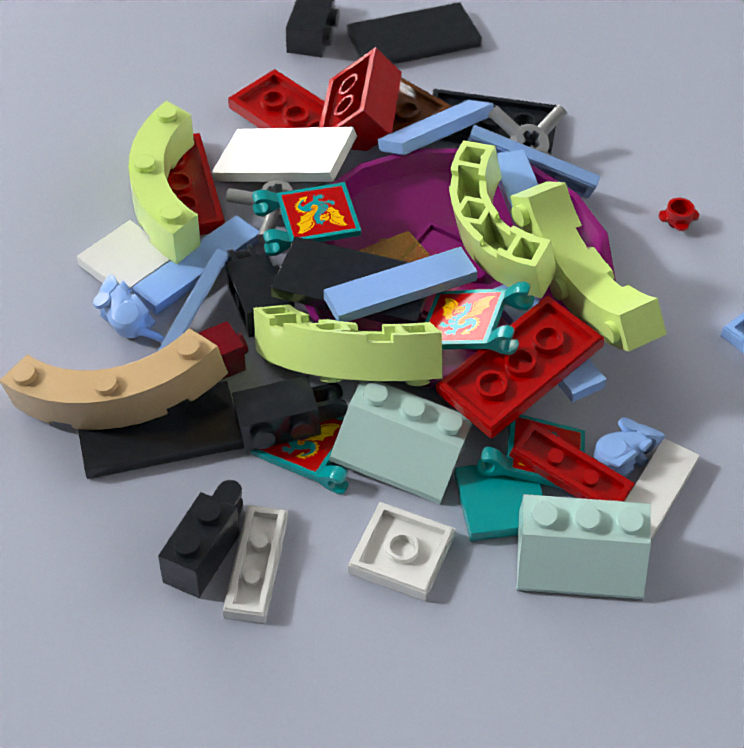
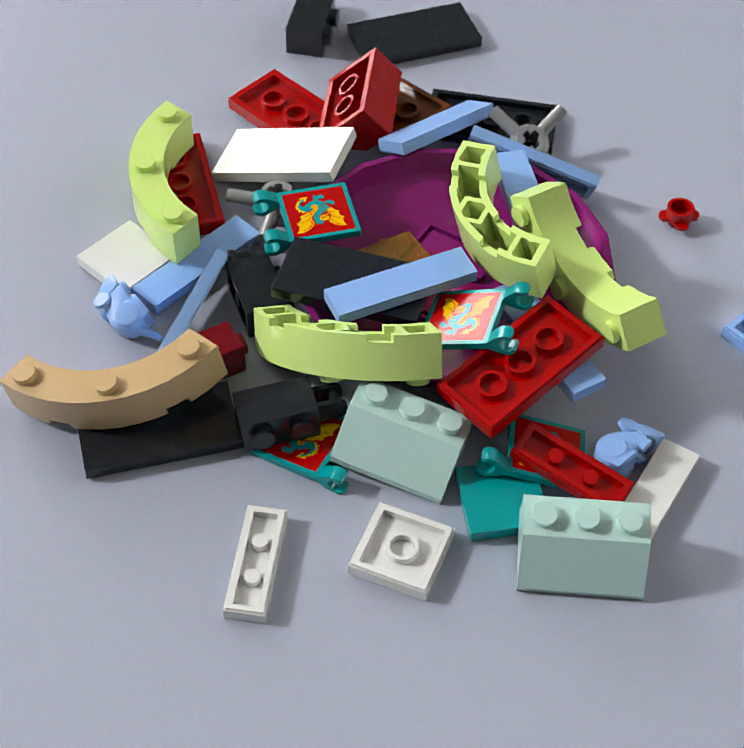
(202, 539): black brick -> none

